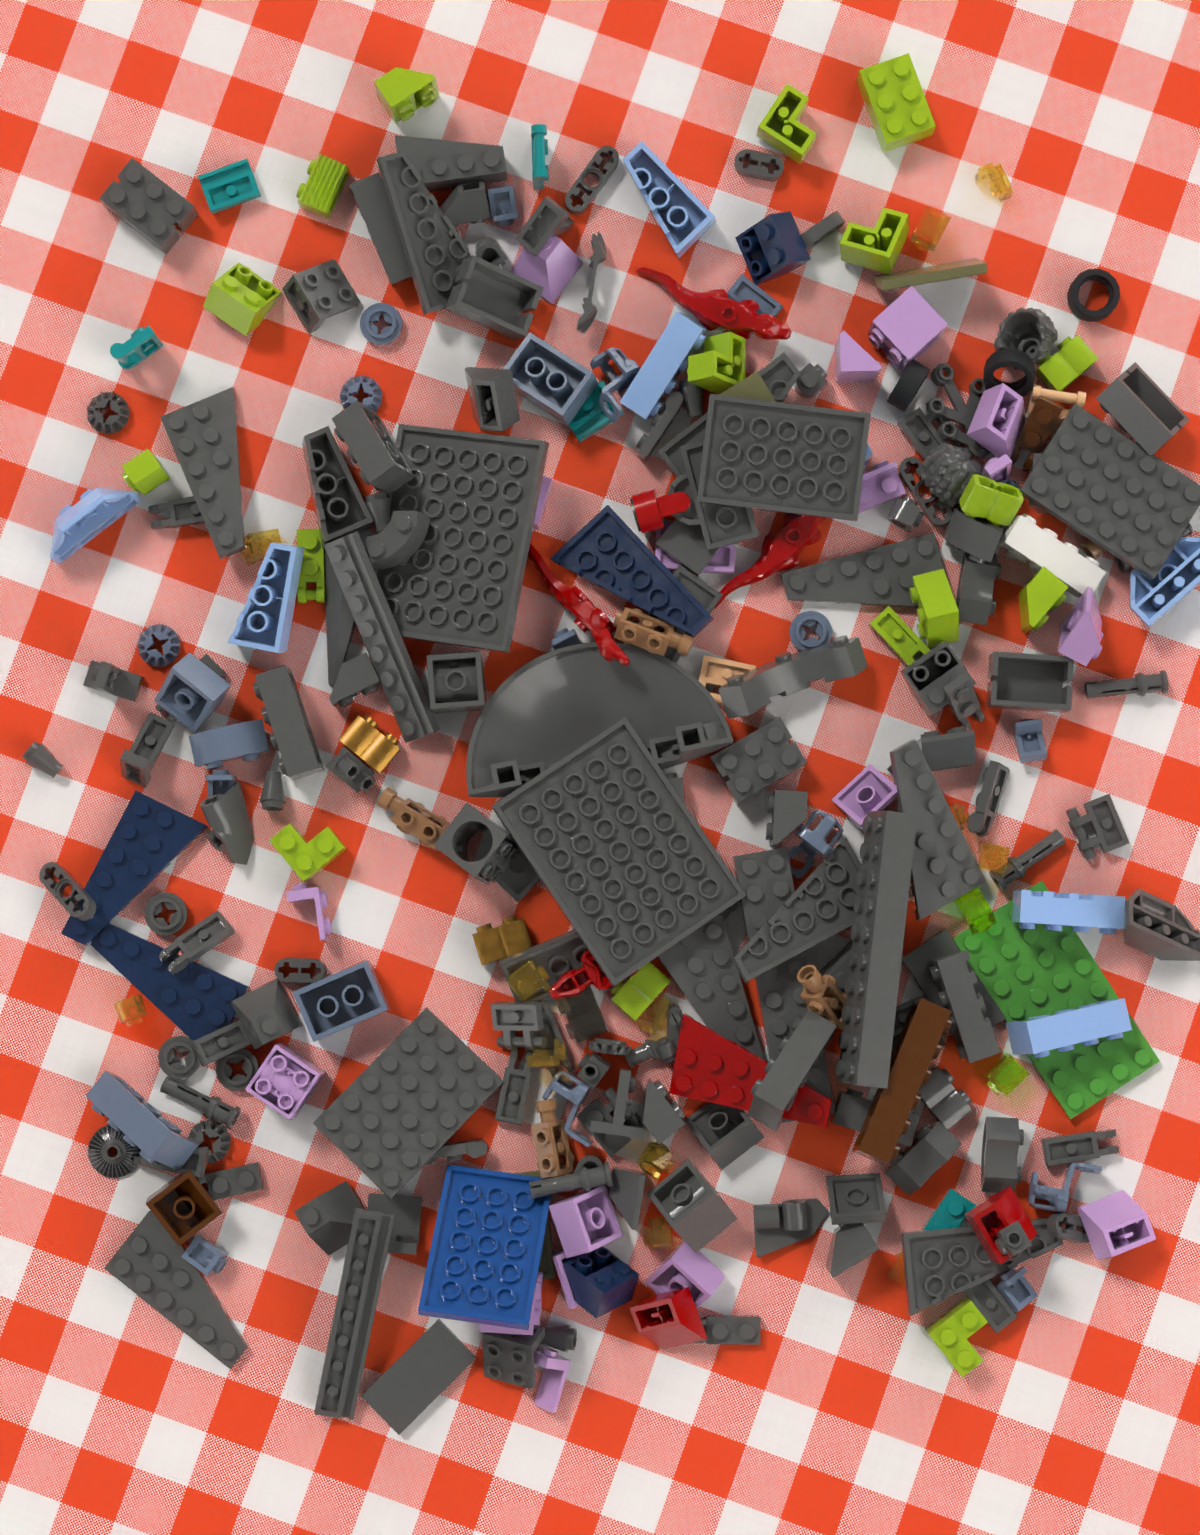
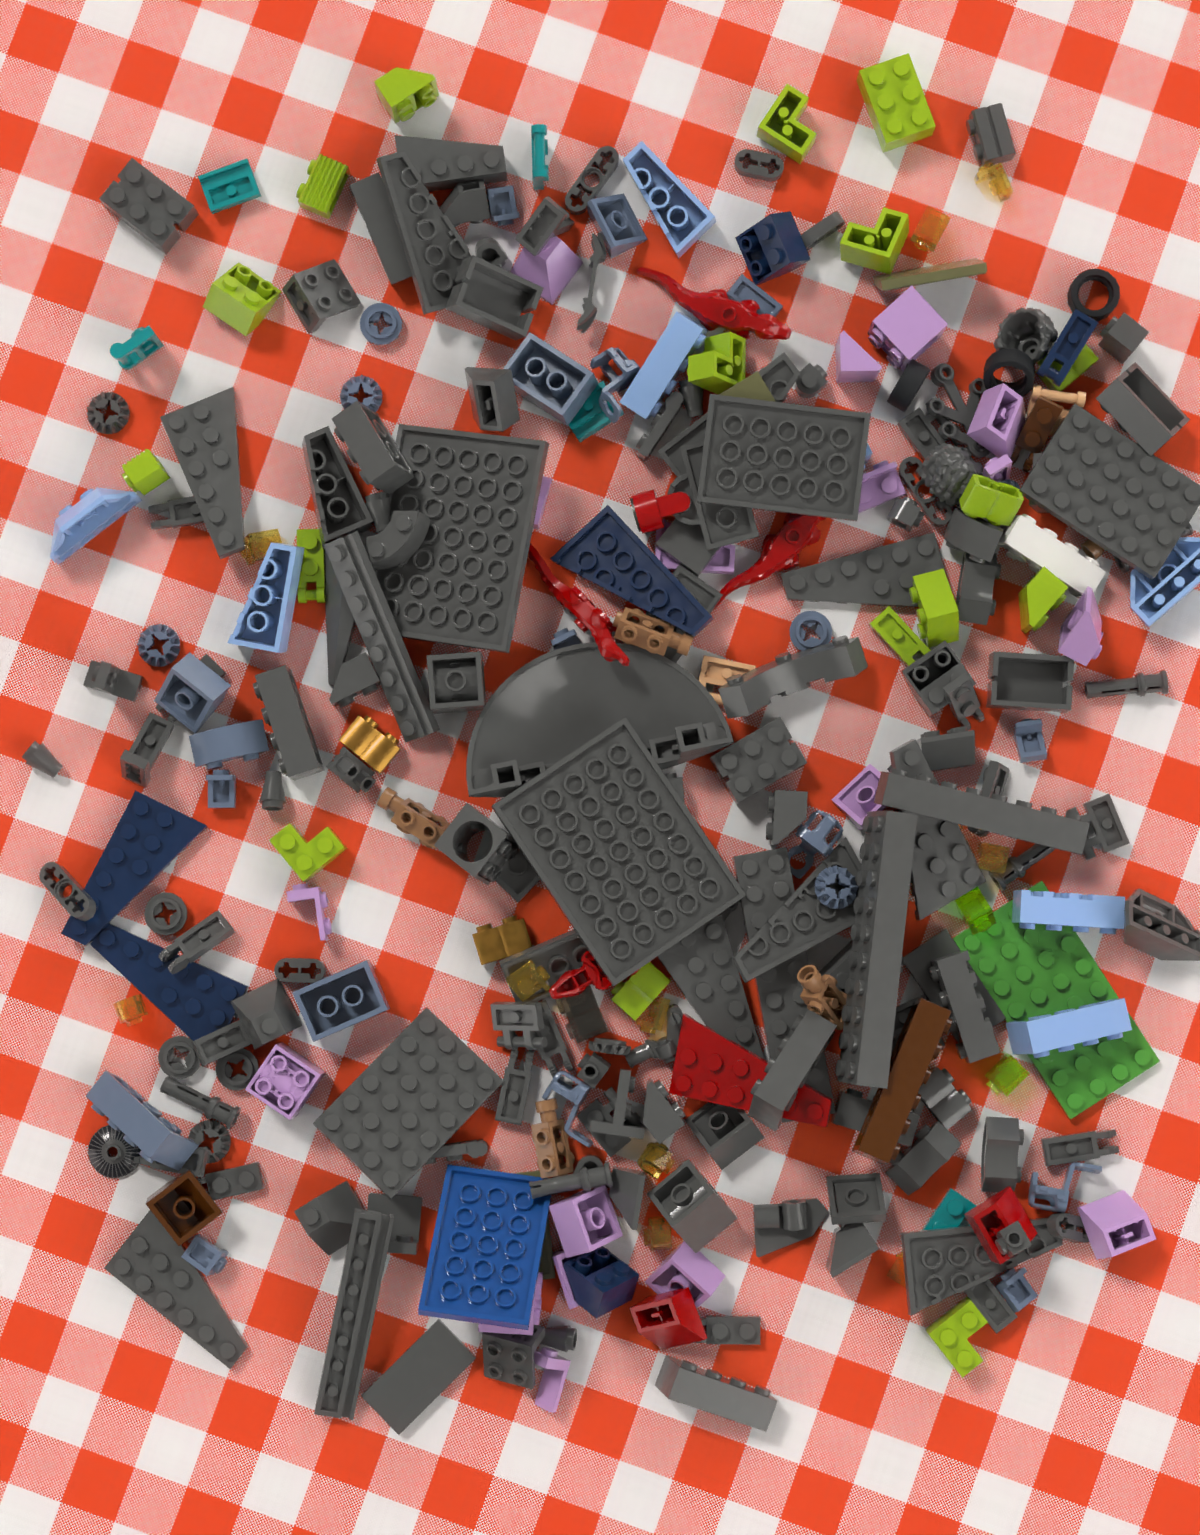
(230, 824): dark grey panel -> none
(542, 1058): clear yellow bracket -> none
(616, 223): none -> sand blue slope
(716, 1394): none -> dark grey wedge
(827, 895): none -> sand blue gear
(981, 812): none -> dark grey brick
(990, 135): none -> dark grey brick
(1068, 346): none -> dark blue plate
(1122, 337): none -> dark grey brick

